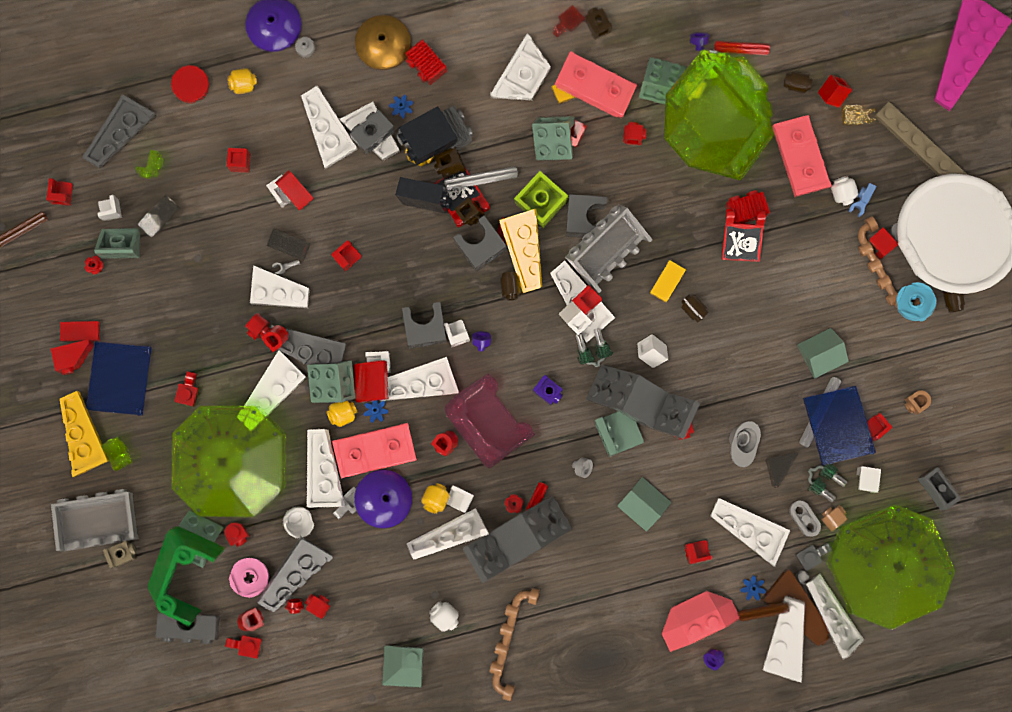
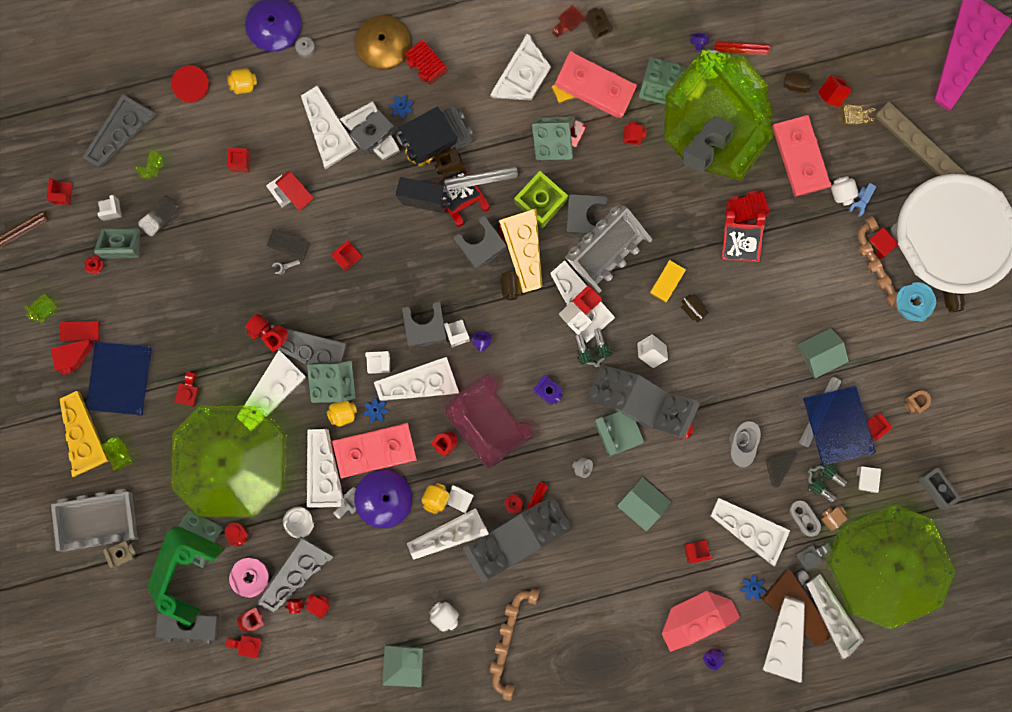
(41, 309): none -> clear neon green bracket
(276, 290): white wing -> none
(371, 381): red slope -> none
(471, 215): dark brown brick -> none
(714, 133): none -> dark grey arch
(764, 611): reddish brown axle -> none

